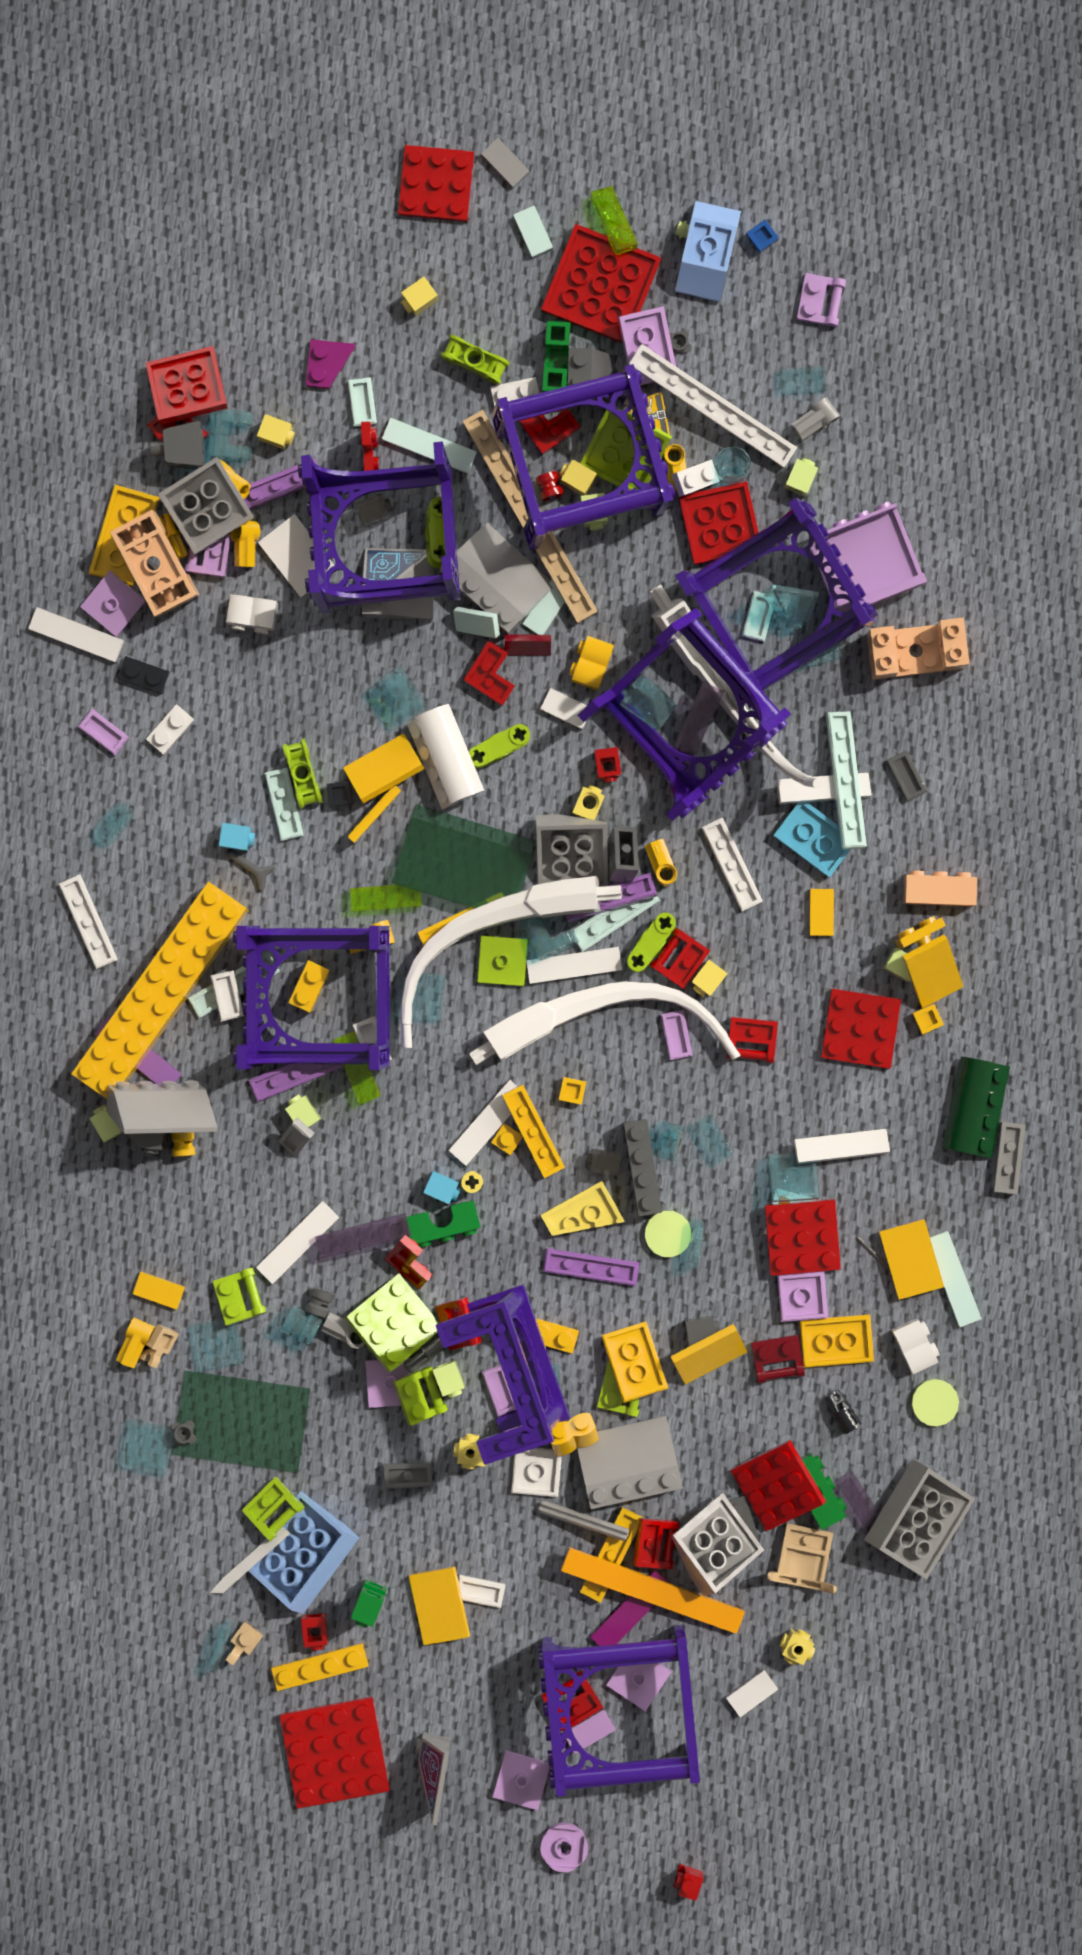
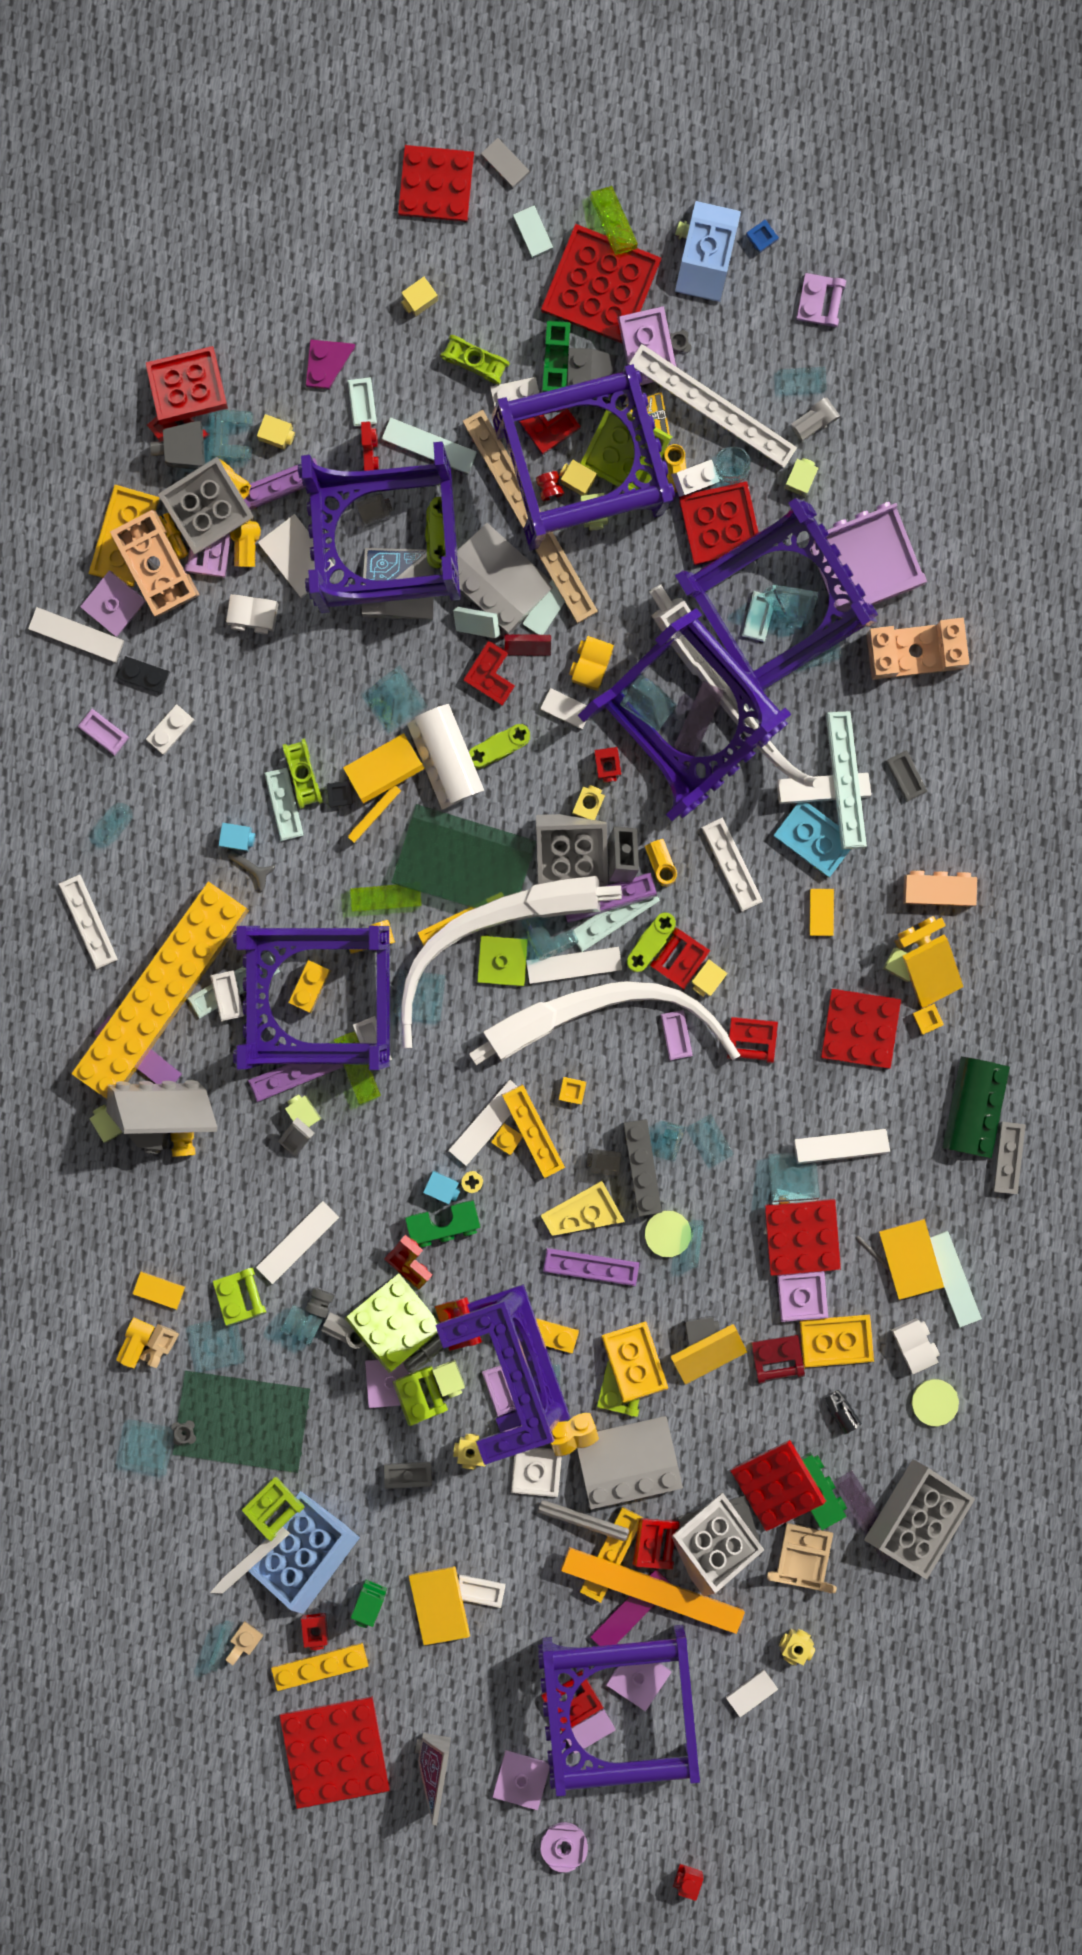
(363, 1235): clear purple tile -> none

